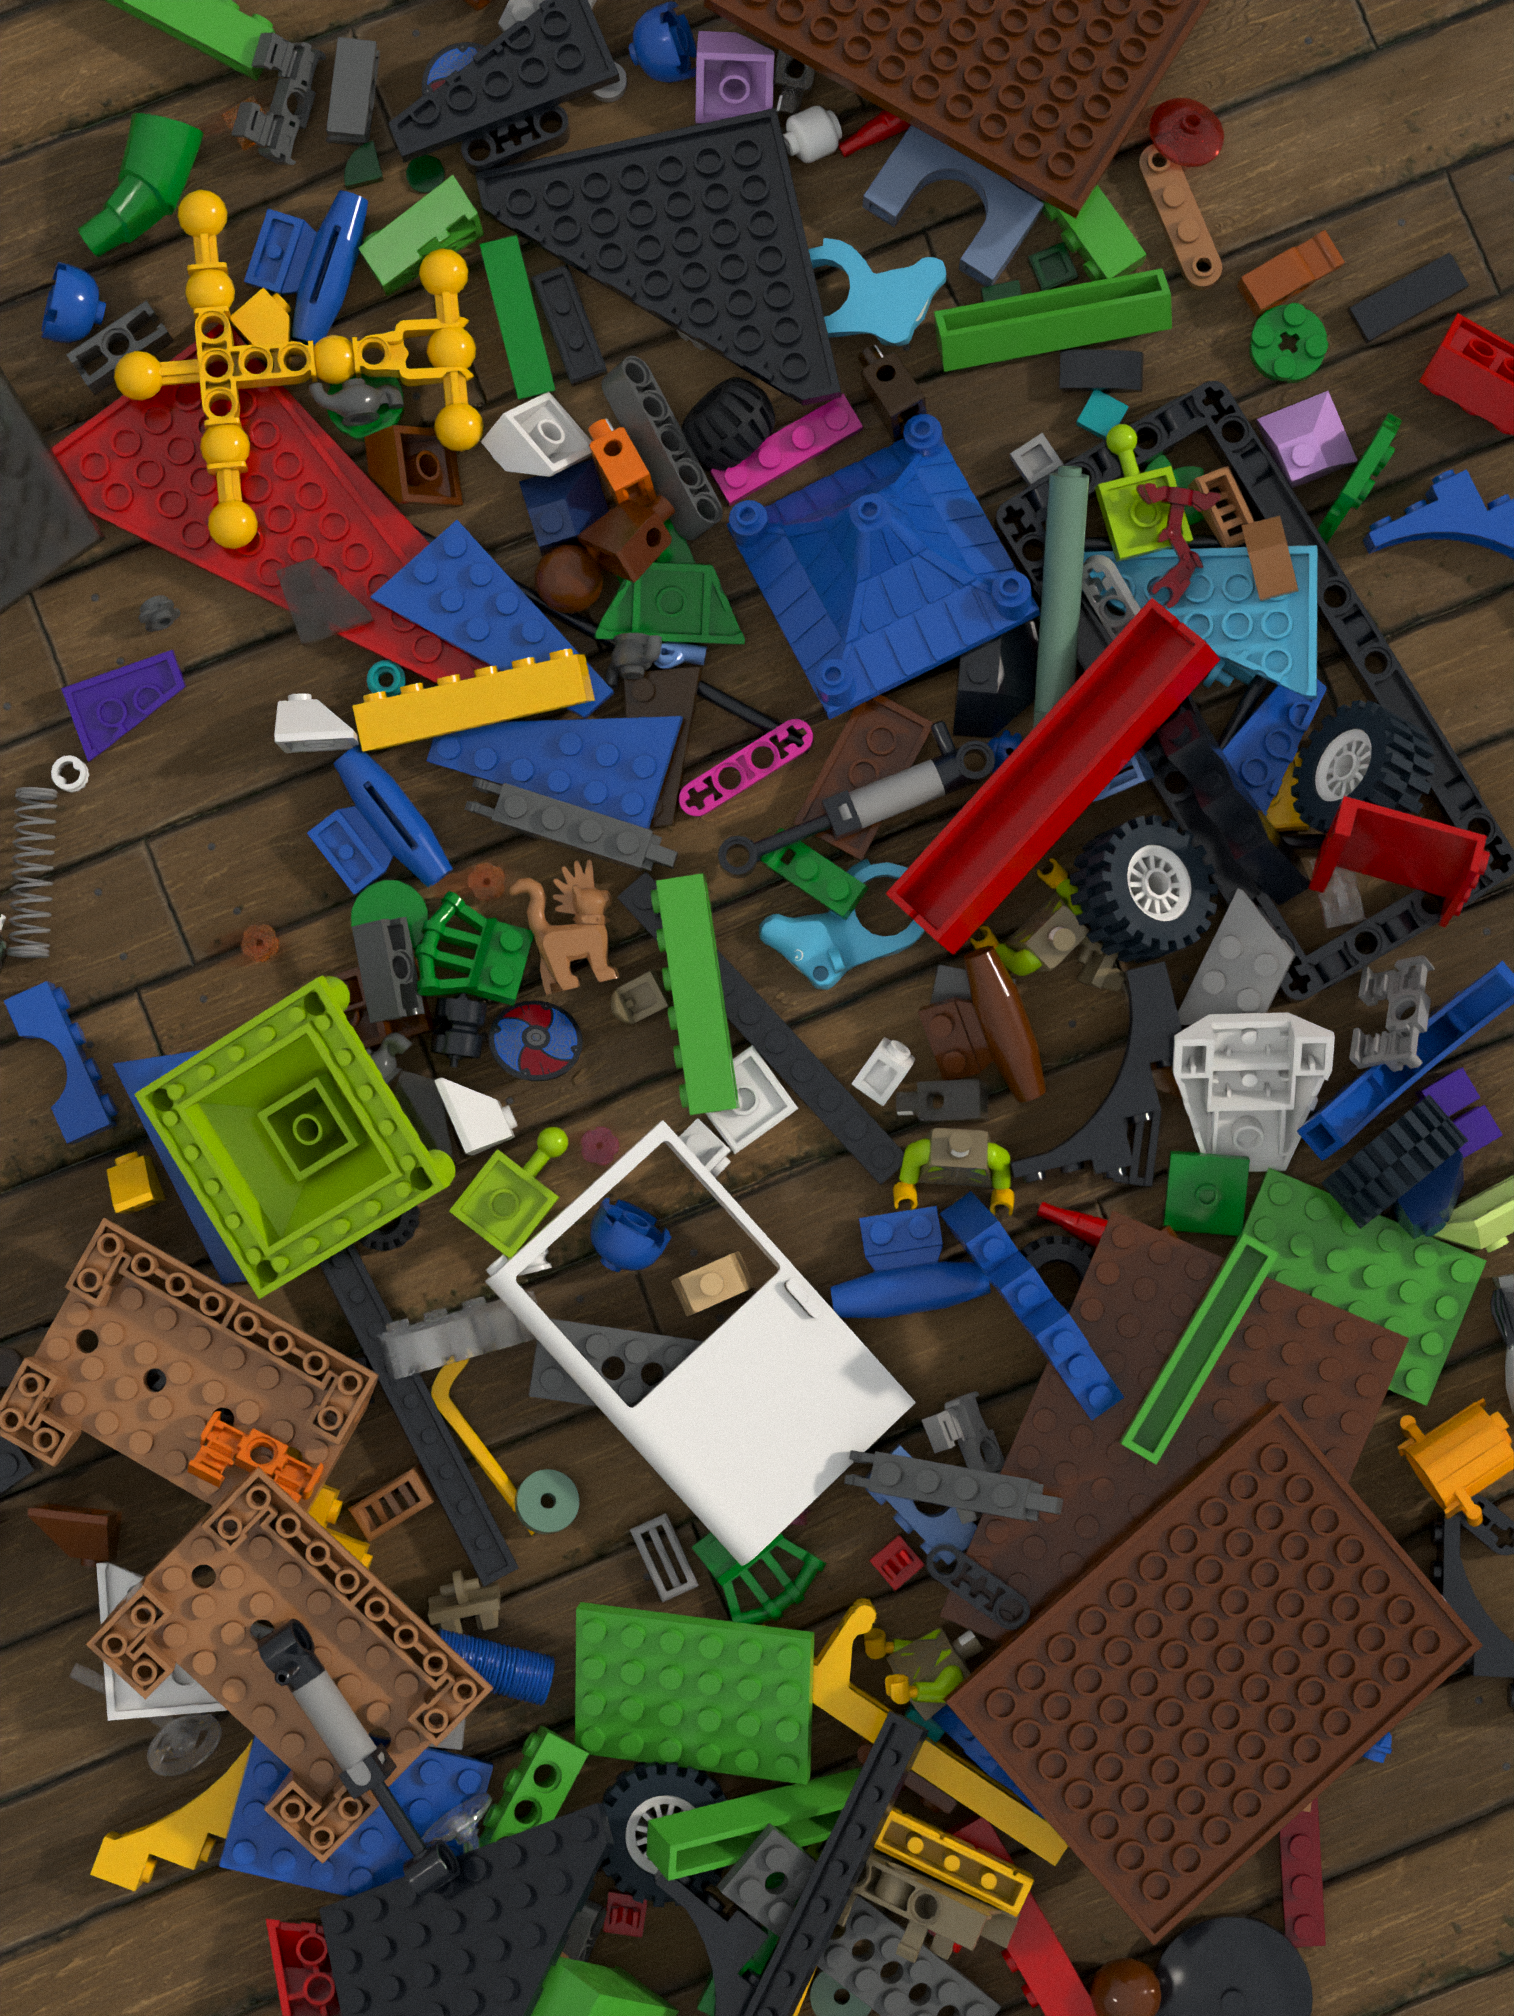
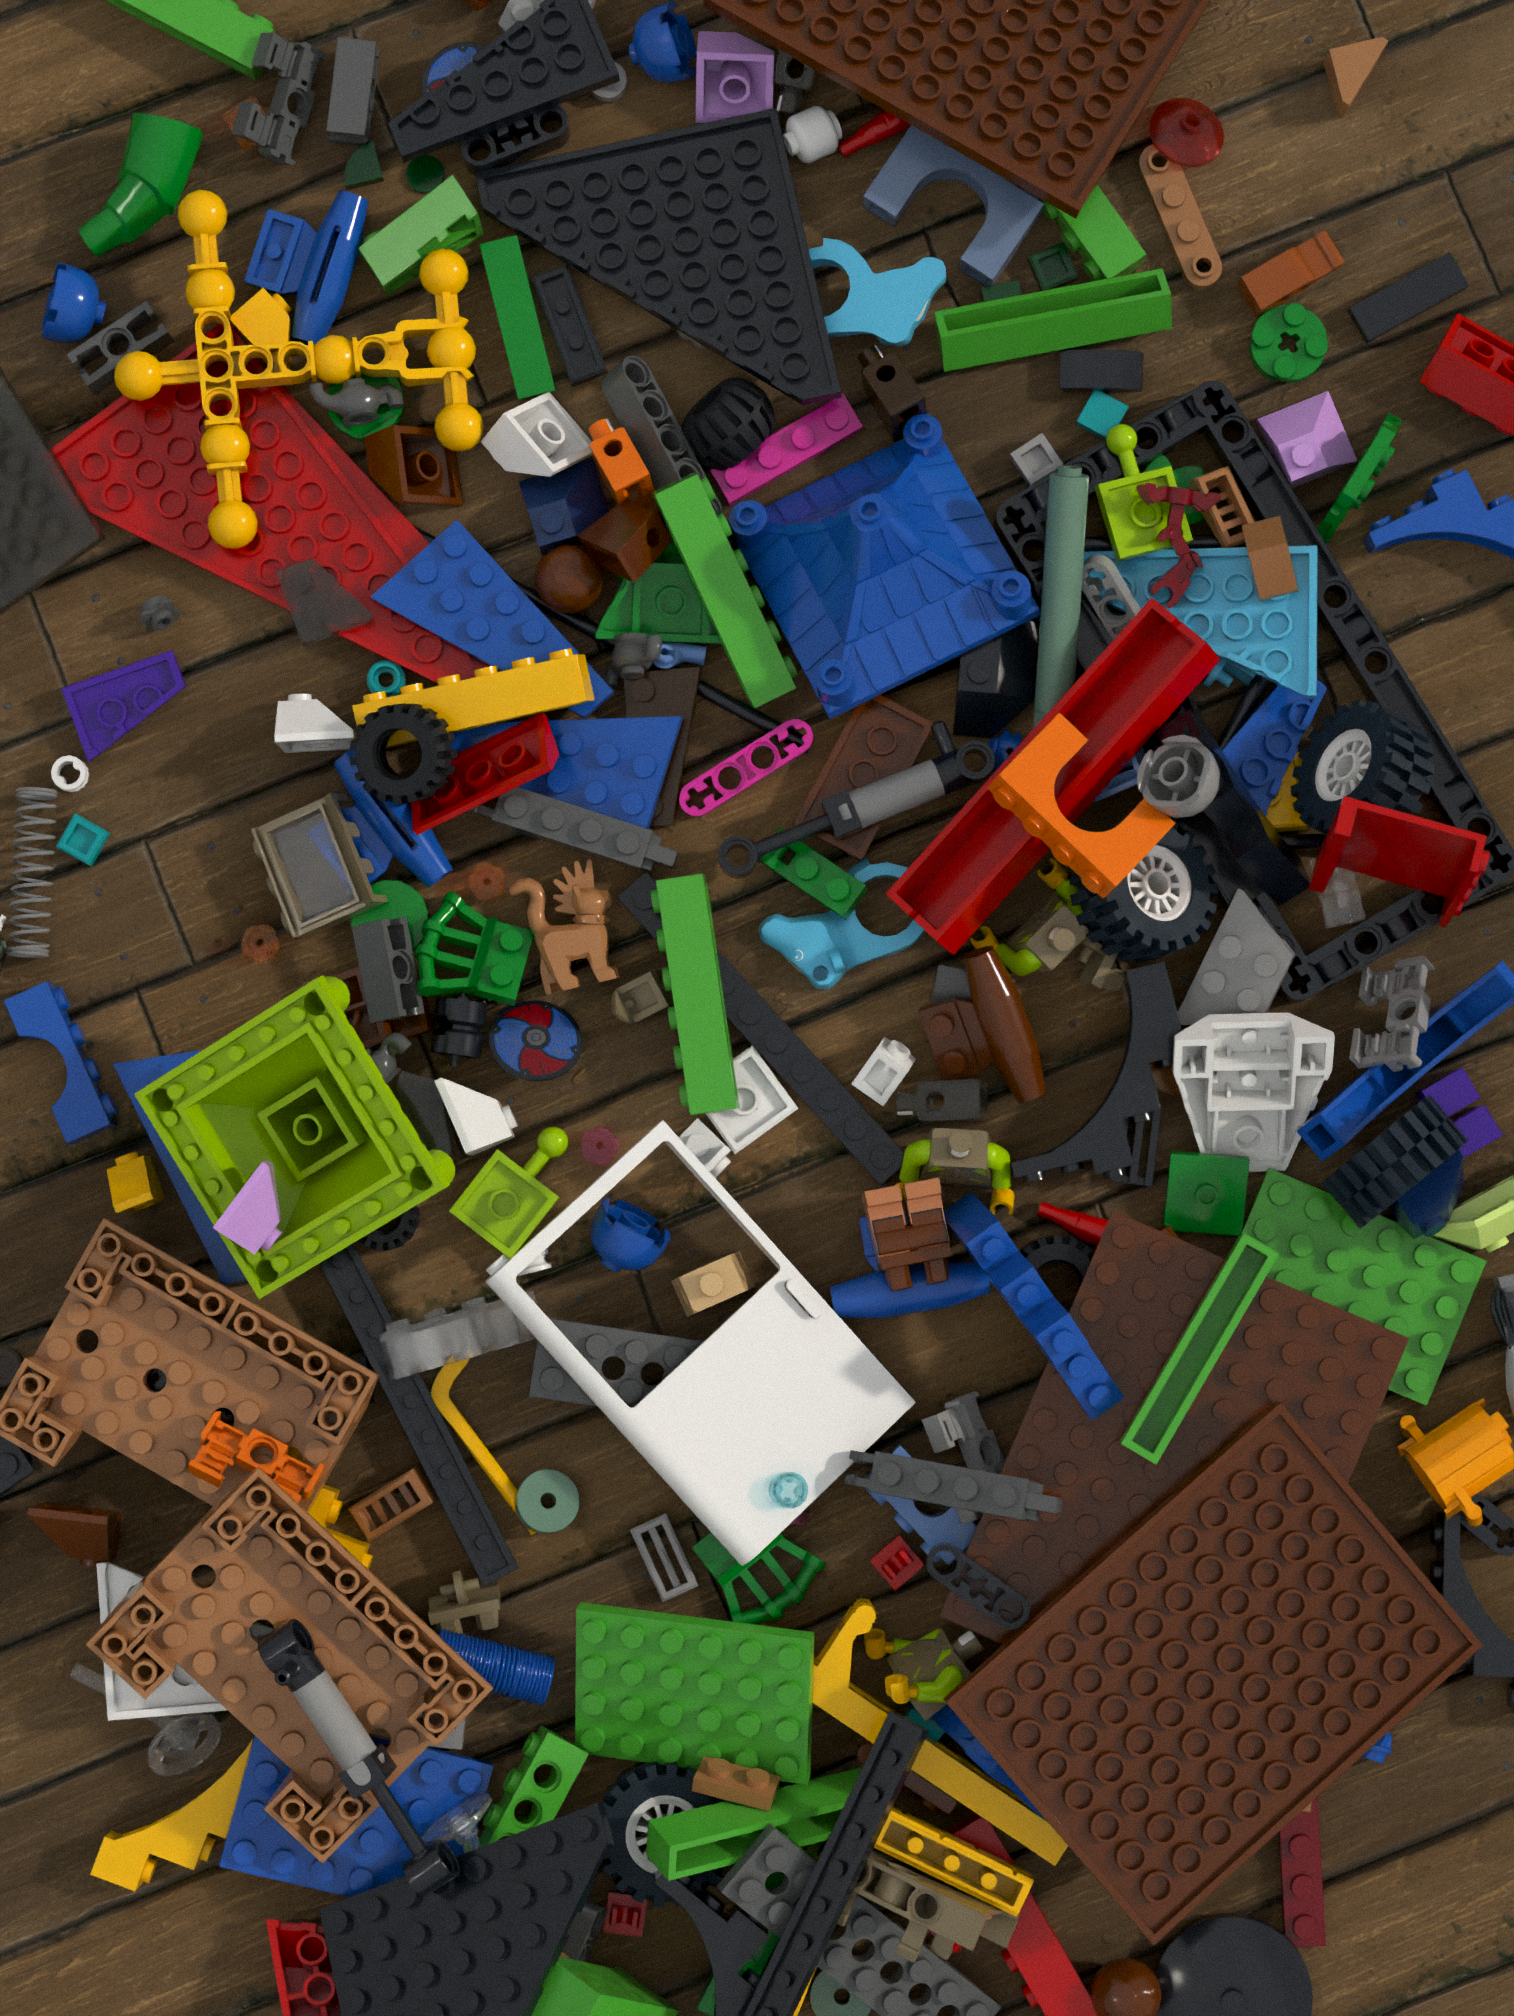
(83, 840): none -> teal tile
(253, 1212): none -> lavender slope
(315, 867): none -> window
(372, 759): none -> black tyre
(490, 771): none -> red slope
(724, 589): none -> bright green brick
(736, 1783): none -> medium nougat plate
(776, 1488): none -> clear light blue bush
(912, 1244): none -> hips
(1028, 792): none -> orange arch
(1179, 777): none -> light grey cylinder
(1349, 68): none -> medium nougat slope

